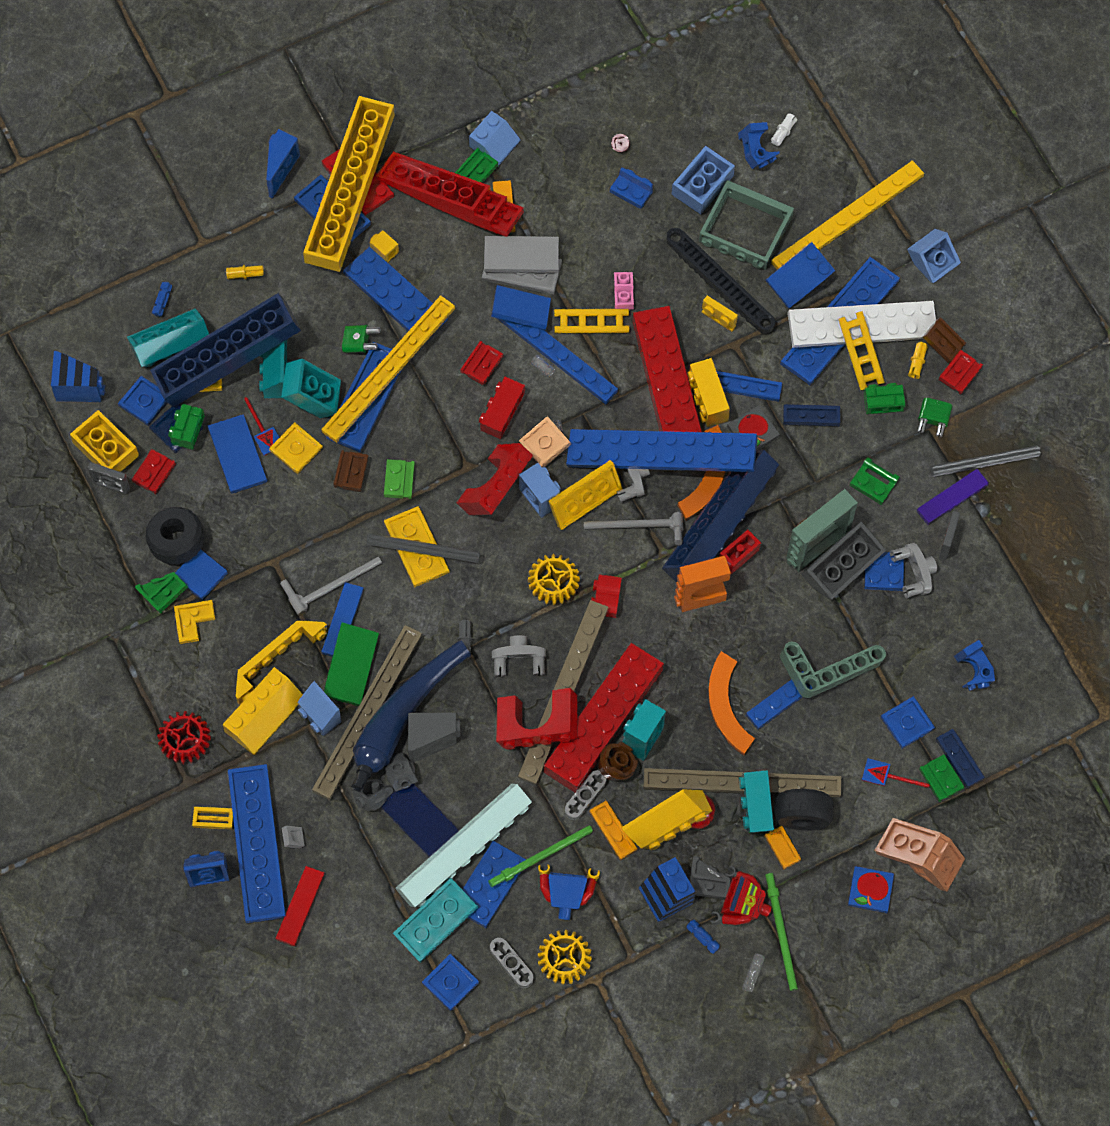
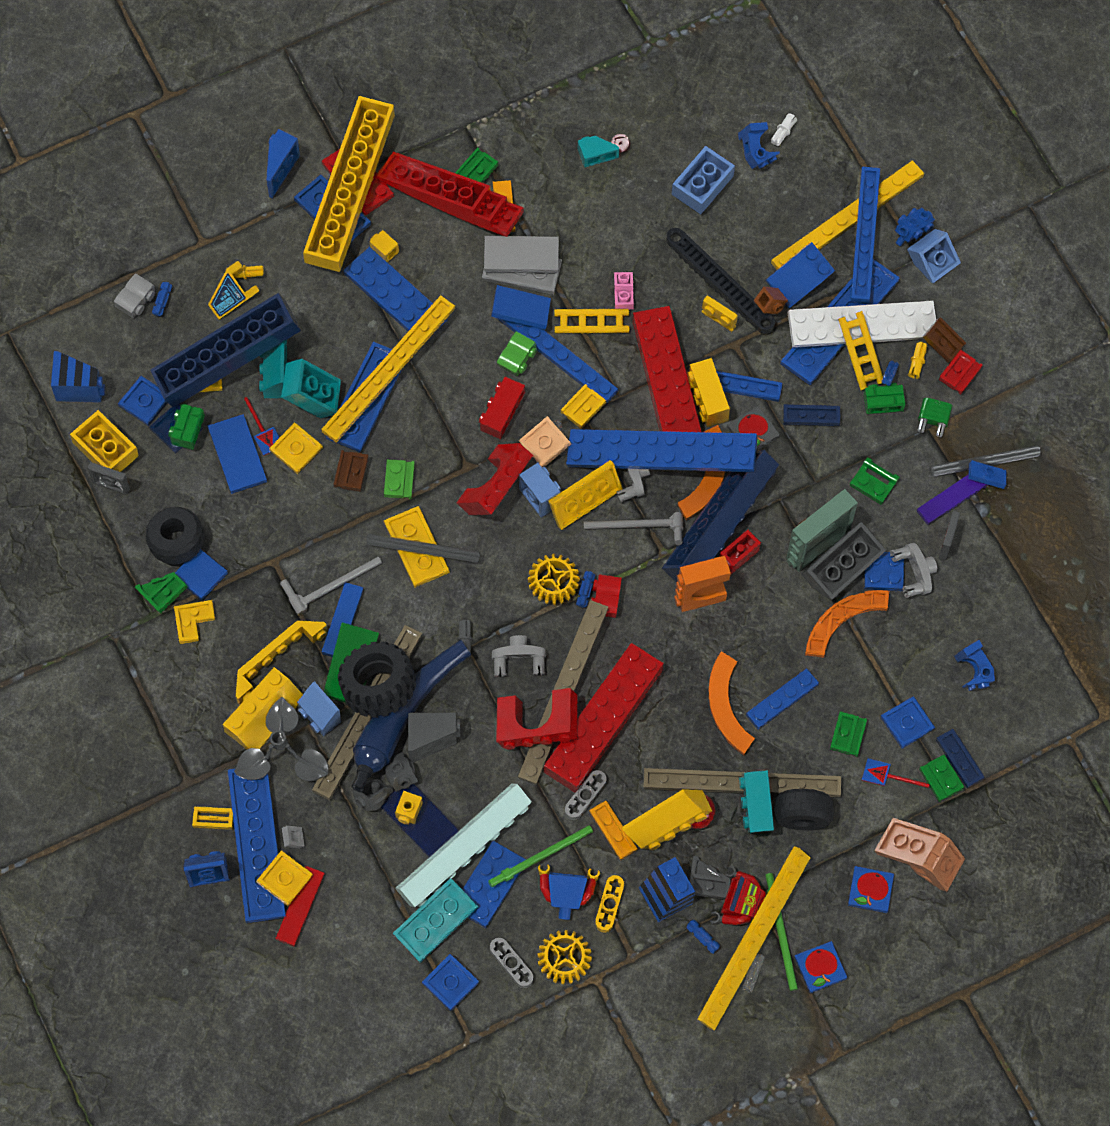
(134, 296): none -> light grey brick
(153, 471): red plate -> none
(168, 337): teal slope -> none
(197, 743): red gear -> none
(229, 293): none -> flag
(280, 718): none -> dark grey plant
(284, 878): none -> yellow tile
(356, 338): green piece -> none
(370, 661): none -> black tyre
(408, 808): none -> yellow brick
(481, 363): red plate -> none
(494, 137): medium blue slope -> none
(517, 353): none -> bright green brick
(546, 368): clear pin -> none
(583, 406): none -> yellow plate
(585, 589): none -> blue axle
(596, 150): none -> teal slope
(608, 888): none -> yellow beam
(617, 762): reddish brown cone -> none
(632, 188): blue bracket -> none
(644, 728): teal brick -> none
(753, 938): none -> yellow plate
(757, 201): sand green window -> none
(770, 300): none -> dark orange brick
(782, 847): light orange tile -> none
(820, 967): none -> tile
(831, 672): sand green beam -> none
(841, 612): none -> orange tile
(848, 734): none -> green plate
(865, 234): none -> blue plate
(890, 373): none -> blue axle
(914, 225): none -> blue brick
(987, 474): none -> blue plate

